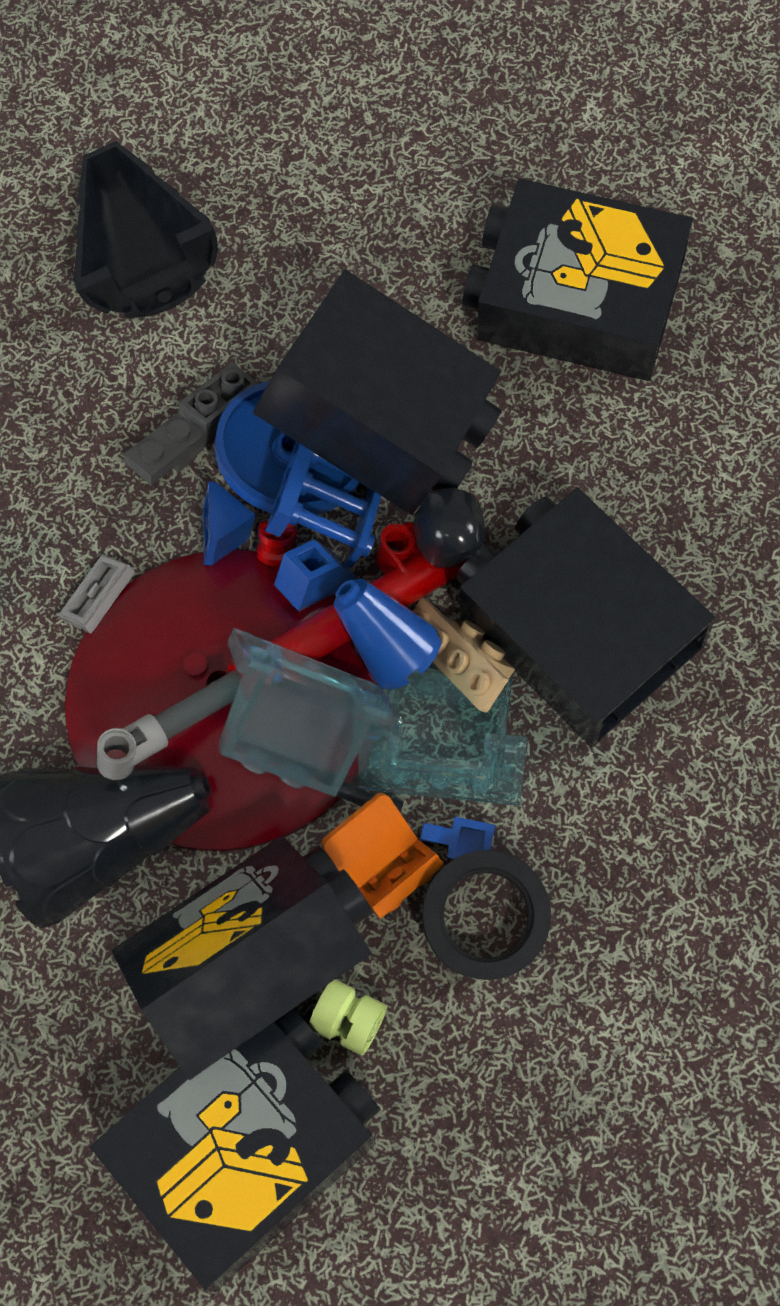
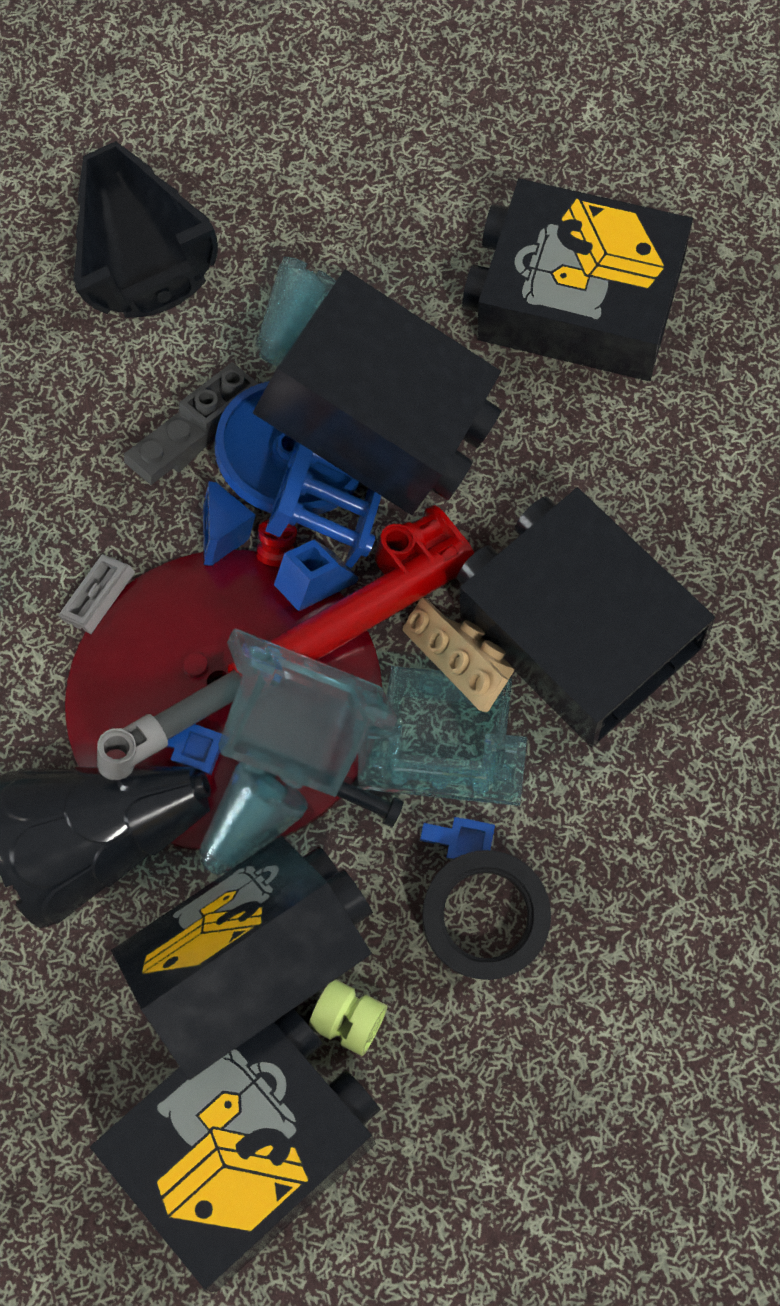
(196, 748): none -> blue plate
(249, 818): none -> clear light blue cone
(290, 307): none -> clear light blue cone
(381, 854): orange bracket -> none
(385, 633): blue cone -> none
(449, 527): black piece -> none

